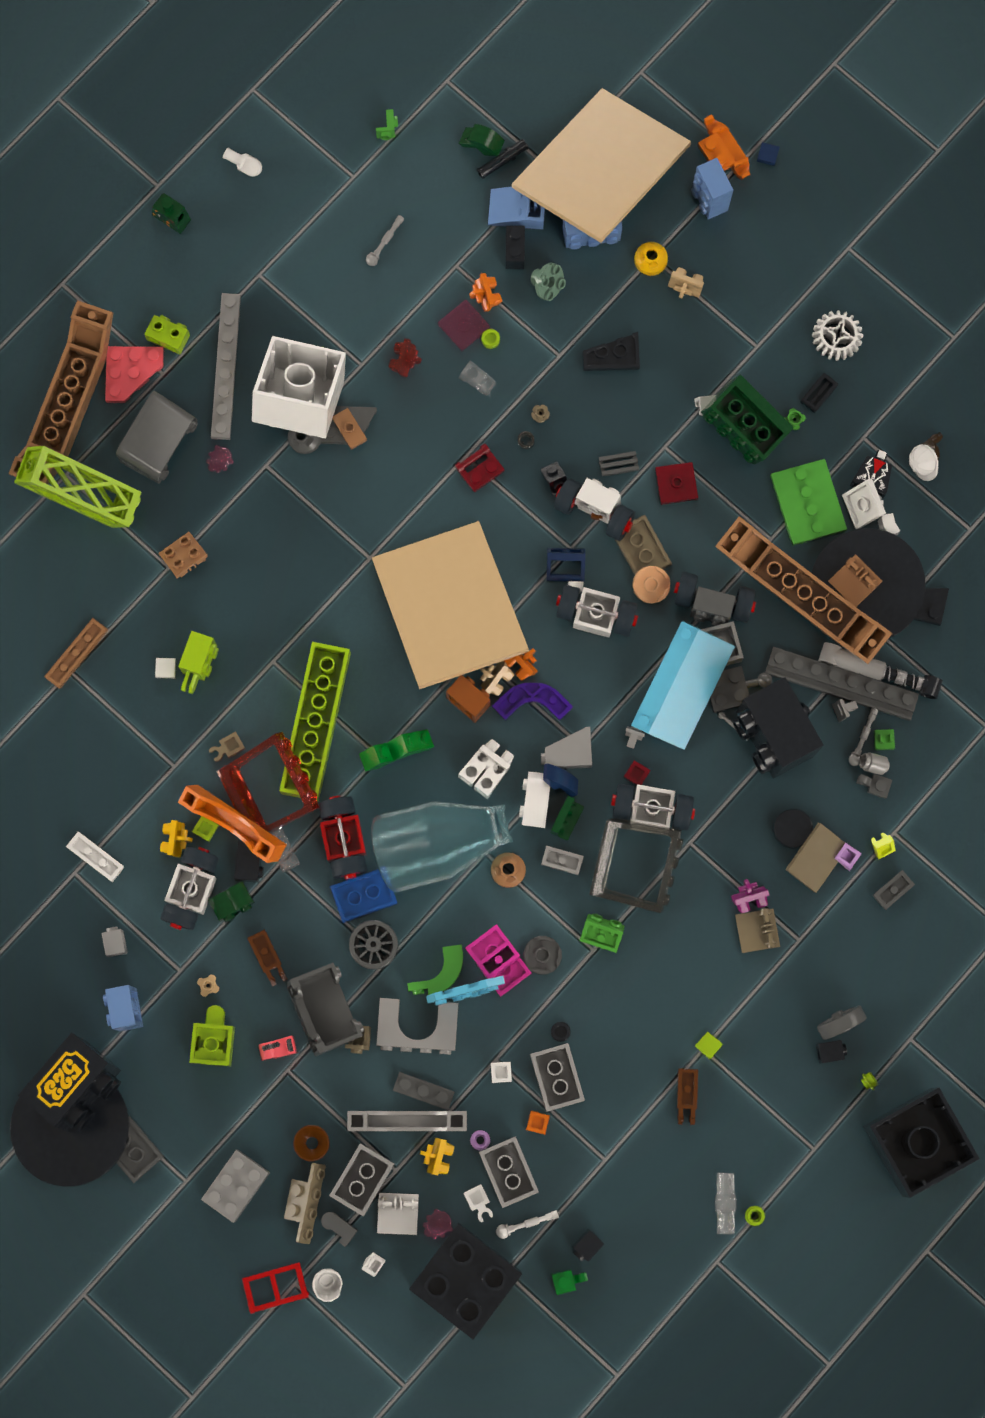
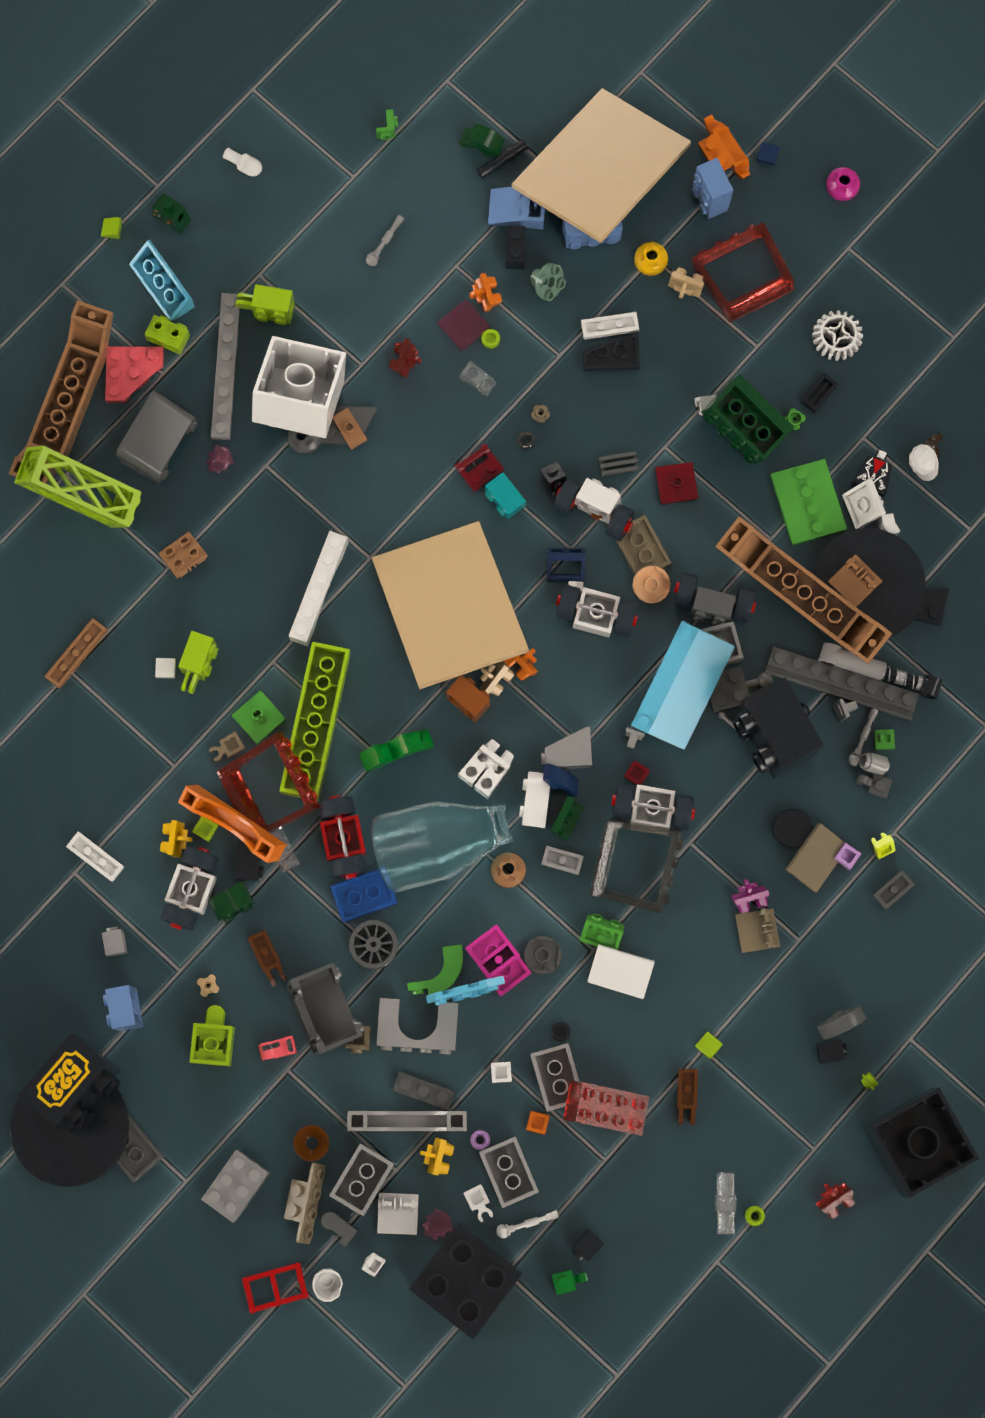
(112, 227): none -> lime slope
(161, 282): none -> medium azure slope
(258, 717): none -> bright green tile
(268, 304): none -> lime brick
(317, 589): none -> white arch
(505, 496): none -> teal brick
(535, 693): dark purple plate -> none
(606, 1108): none -> clear red brick
(609, 325): none -> white plate
(620, 971): none -> white tile
(756, 298): none -> clear red windscreen
(833, 1197): none -> clear red hips
(840, 191): none -> dark pink piece

